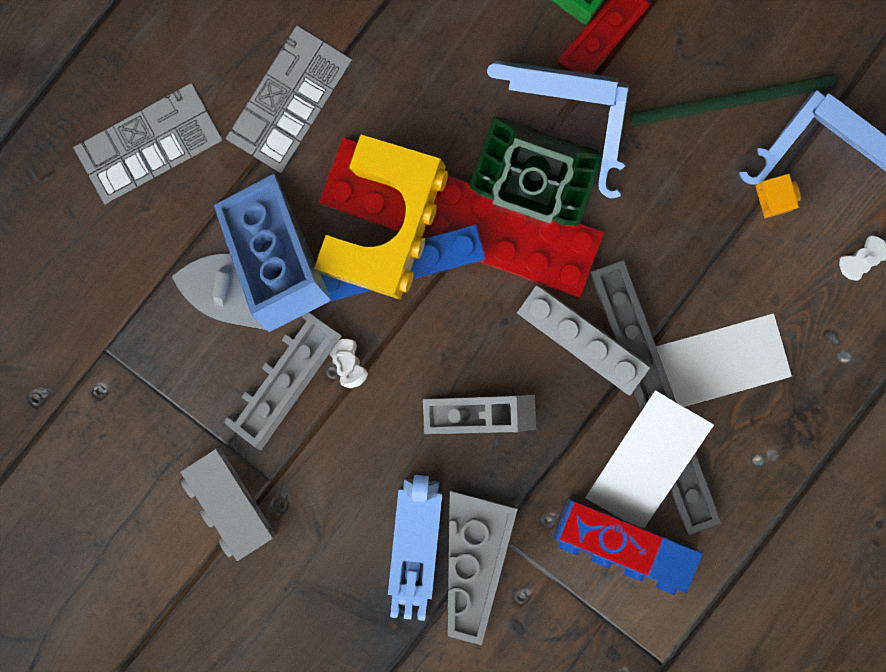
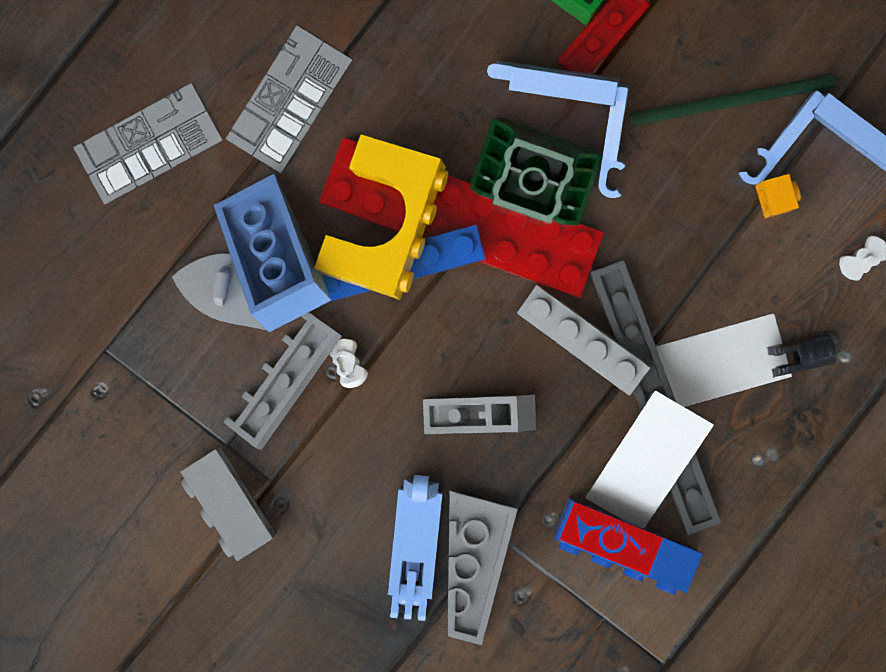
(807, 354): none -> black hinge

